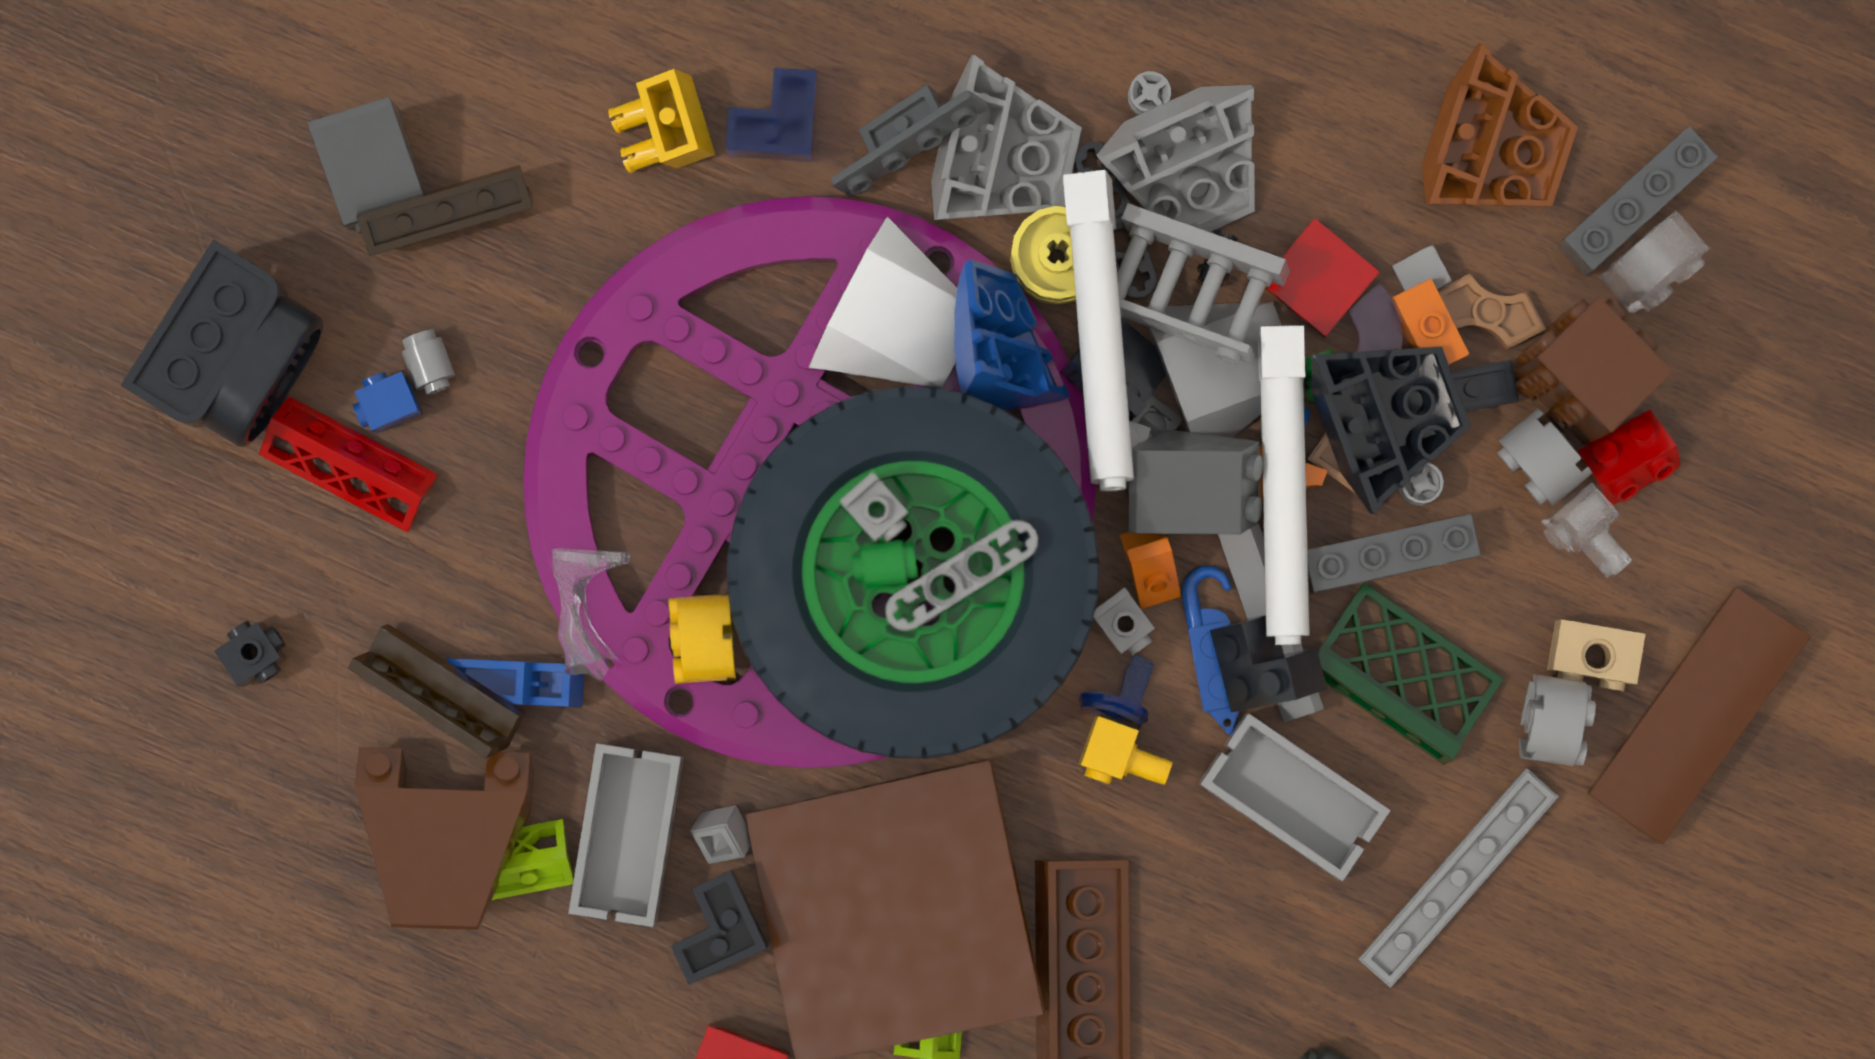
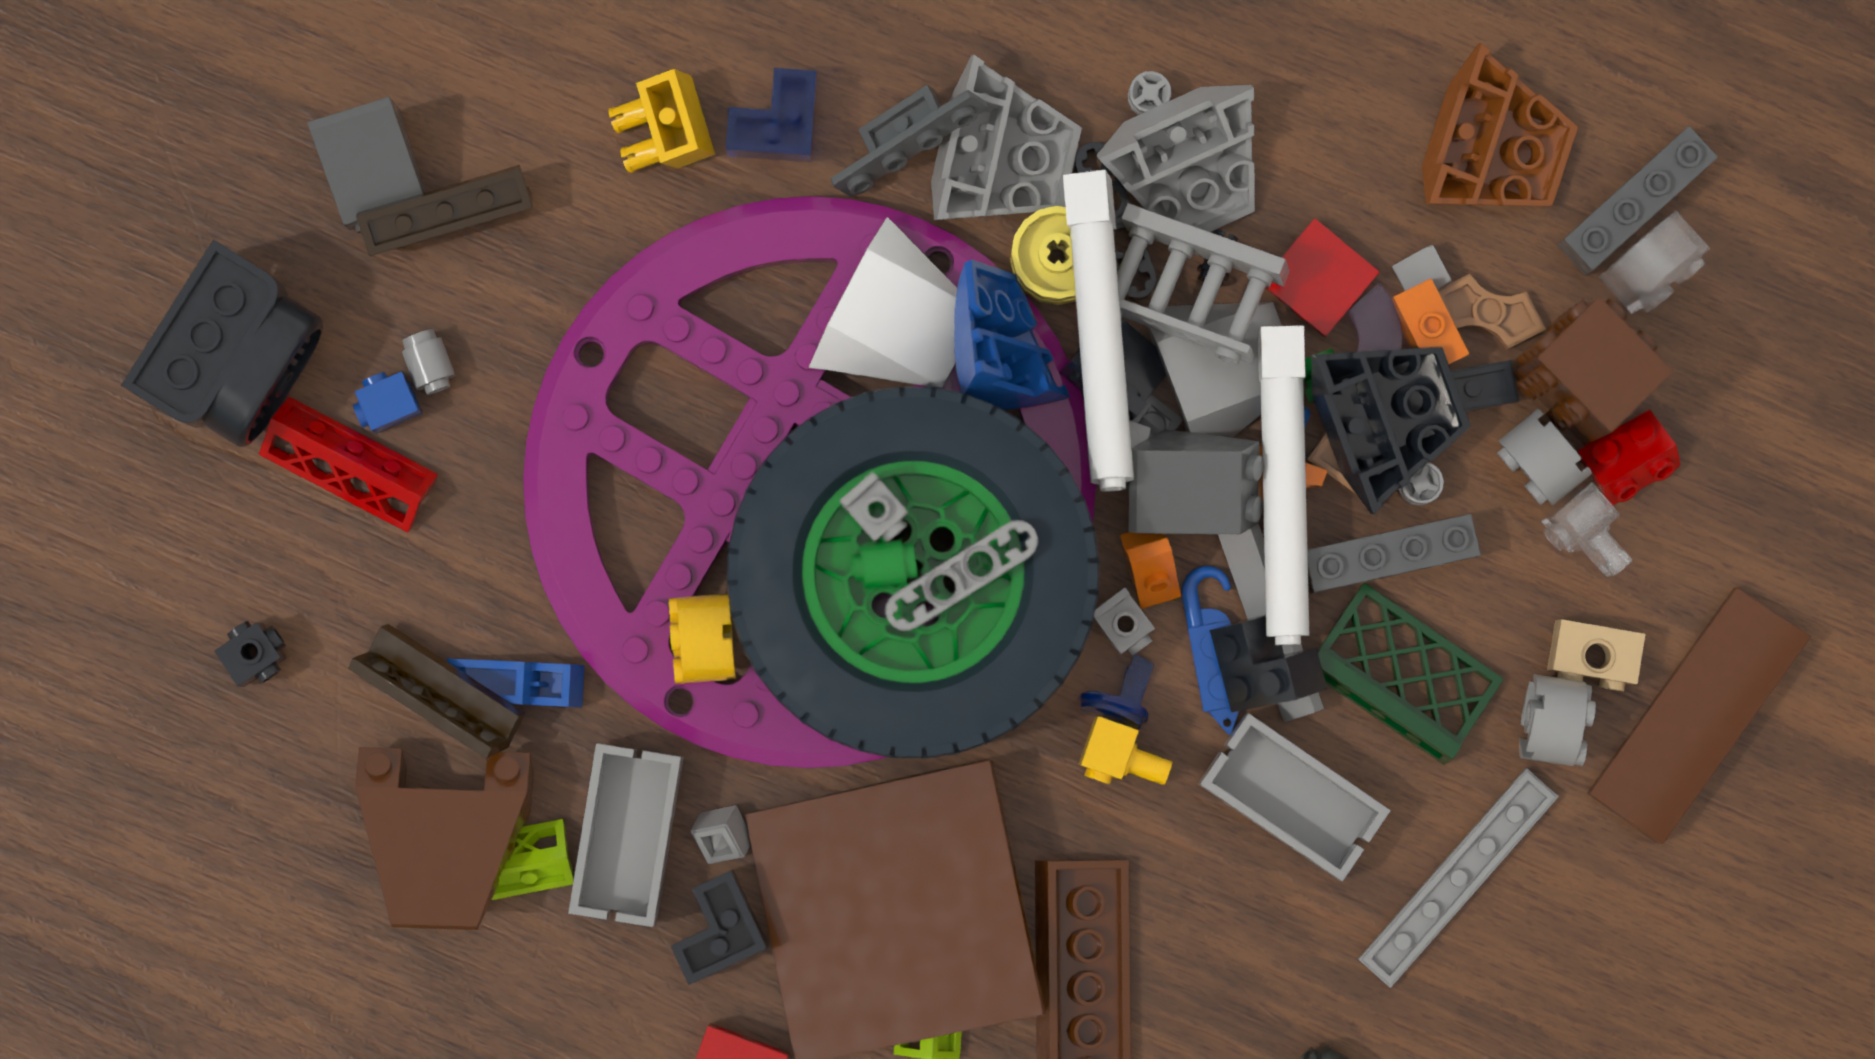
(582, 645): clear animal -> none

